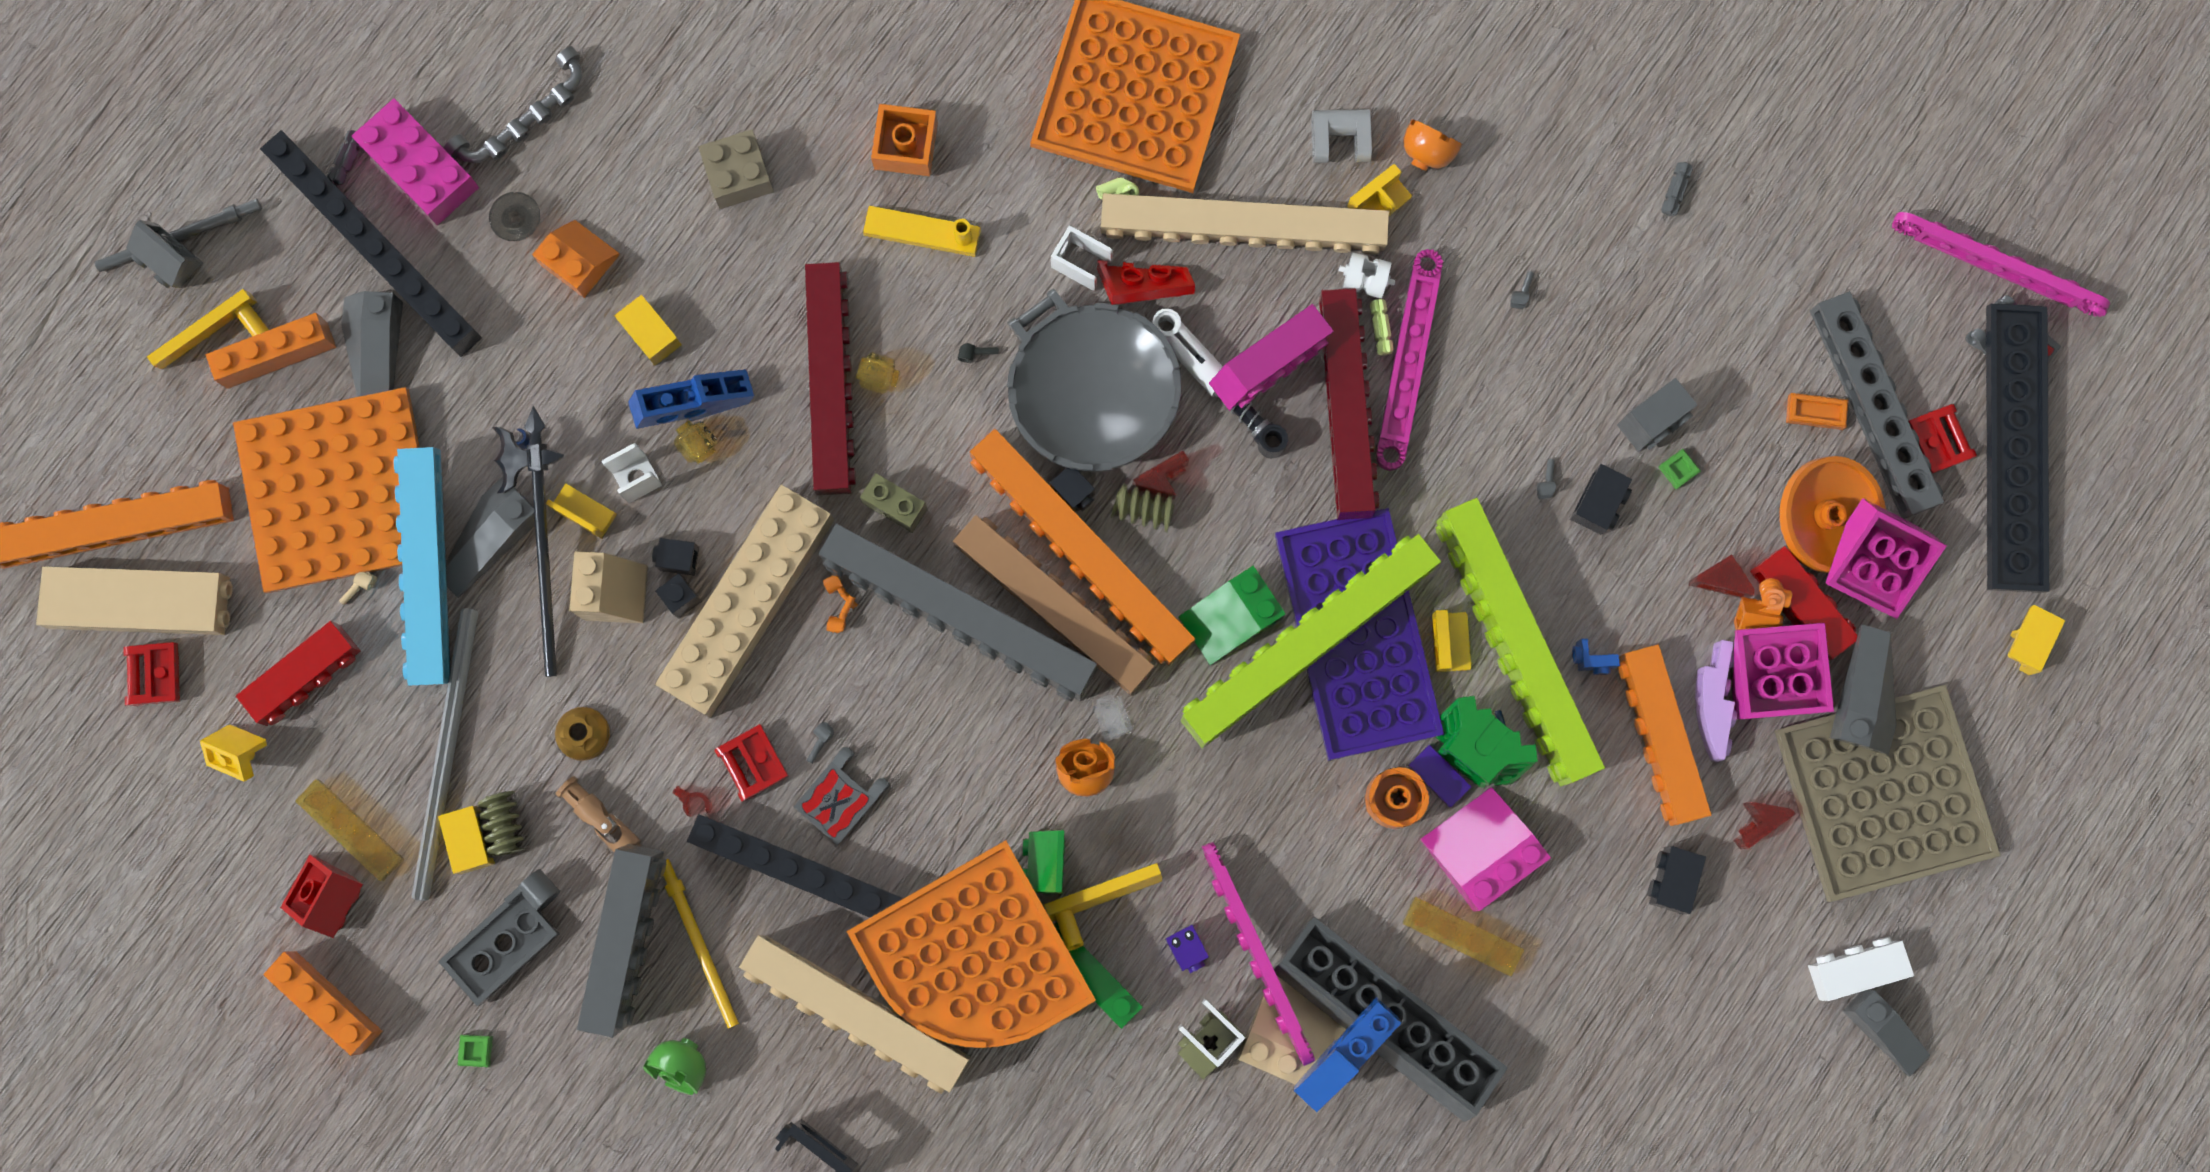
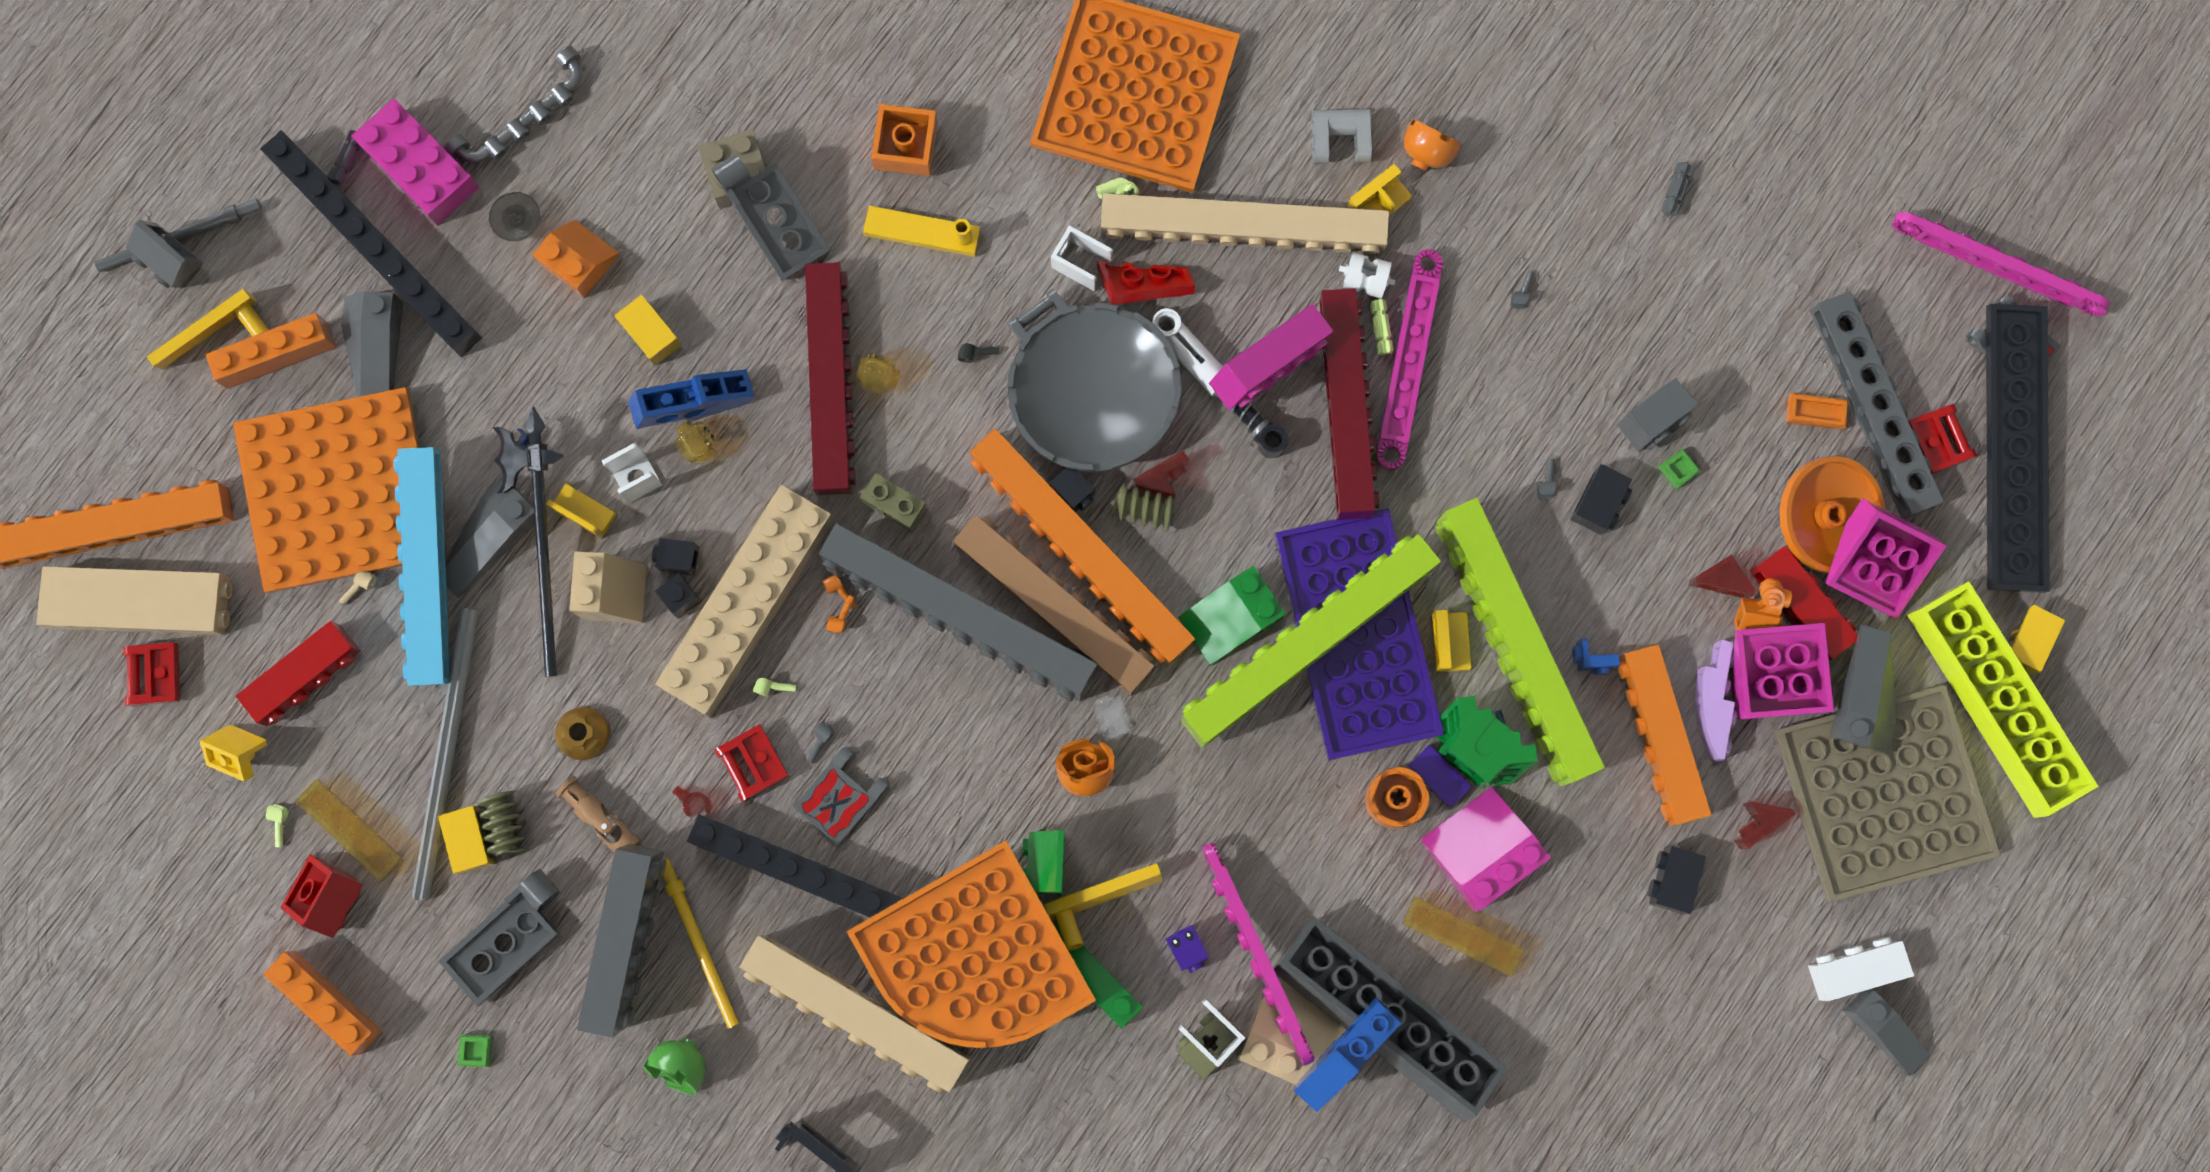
(279, 815): none -> yellowish green hand
(754, 198): none -> dark grey hinge
(763, 686): none -> yellowish green hand
(2002, 701): none -> neon yellow brick

